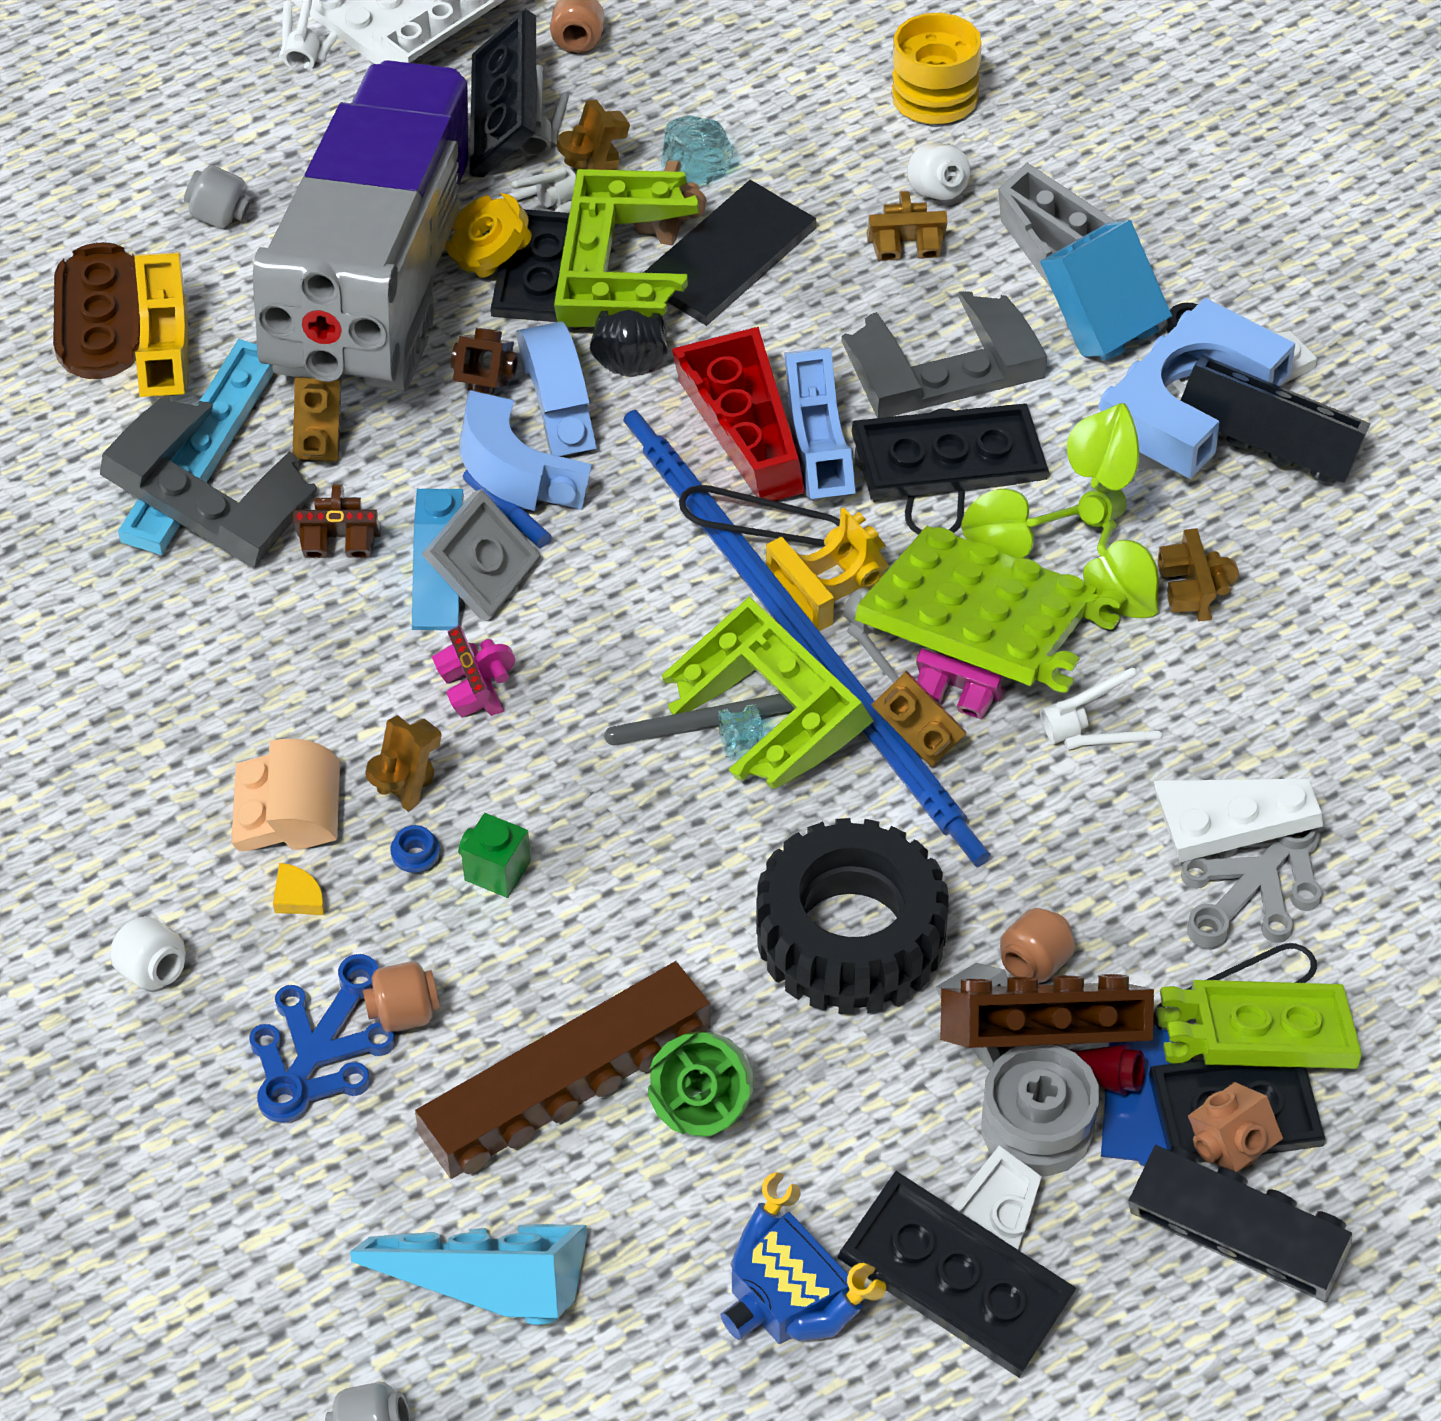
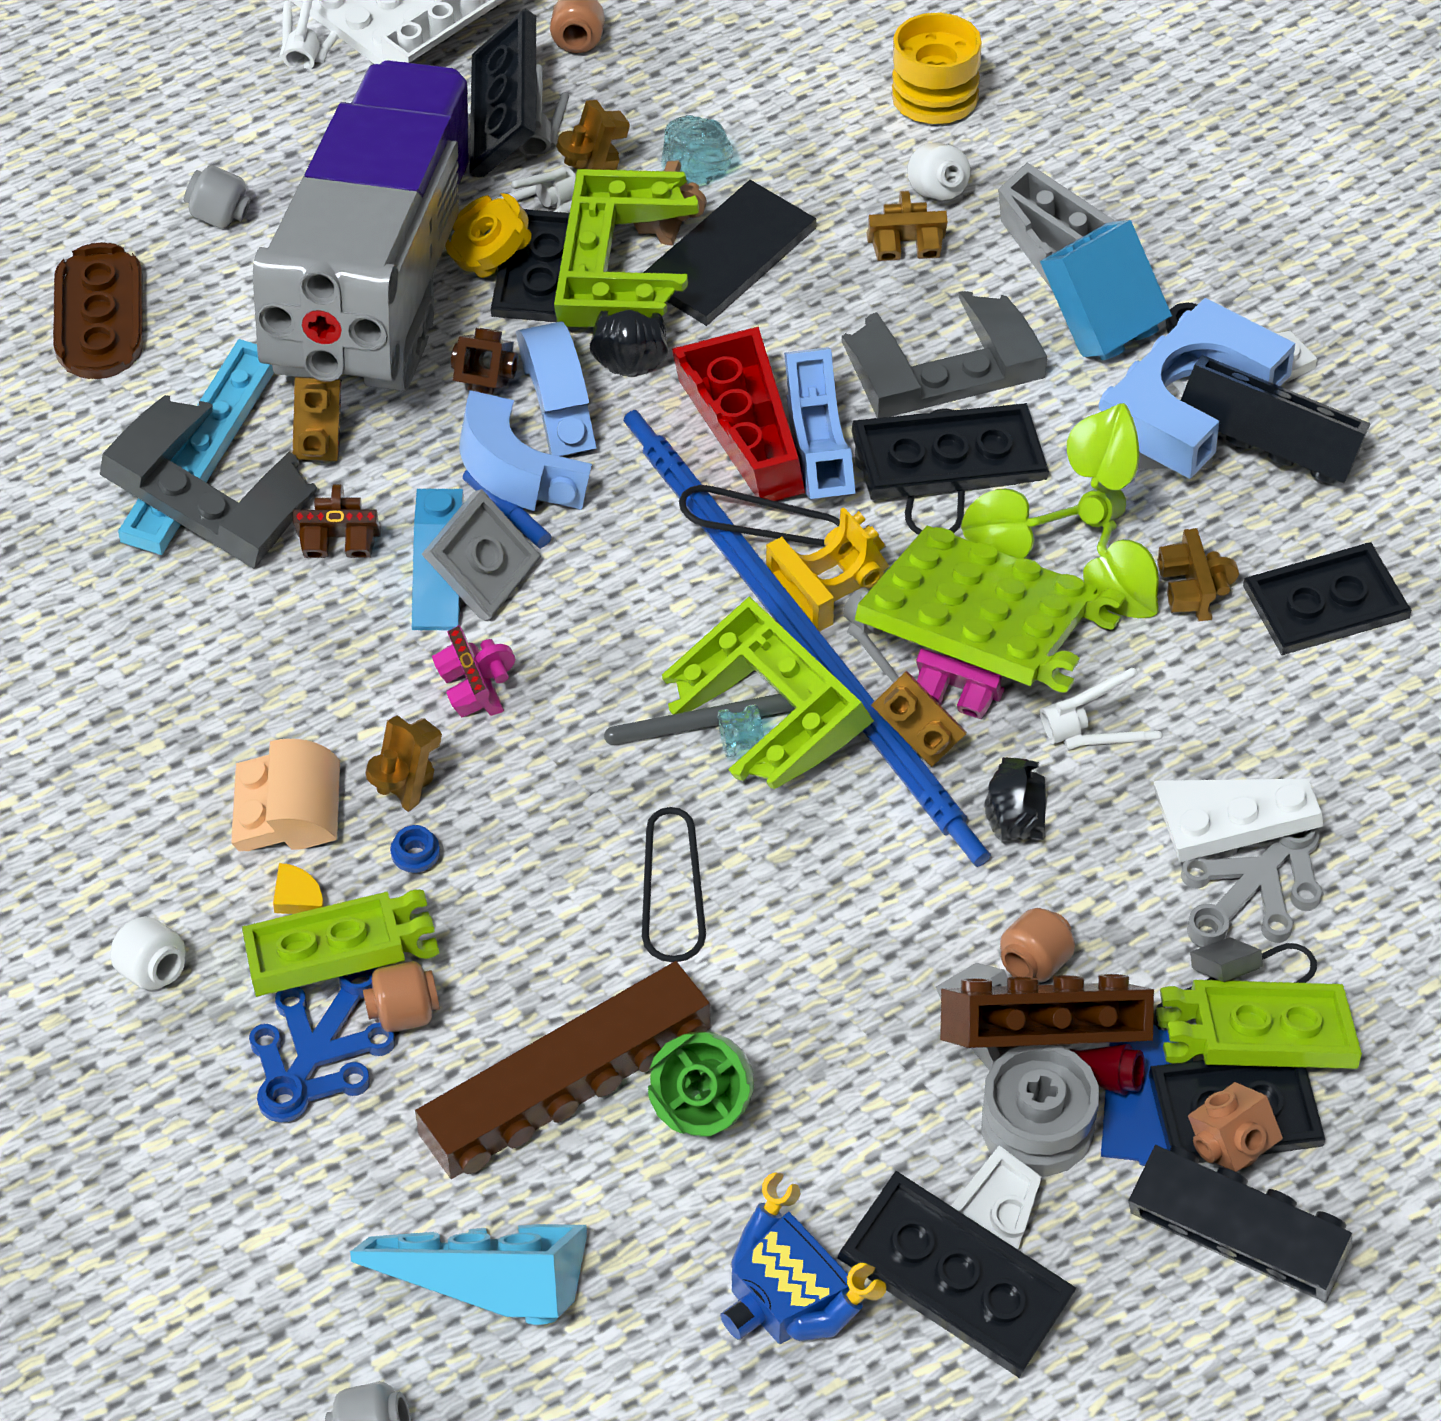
(164, 329): yellow arch -> none
(337, 940): none -> lime tile
(495, 854): green brick -> none
(696, 881): none -> black piece
(844, 968): black tyre -> none
(1016, 801): none -> black hair
(1226, 959): none -> flat silver tile
(1326, 598): none -> black tile

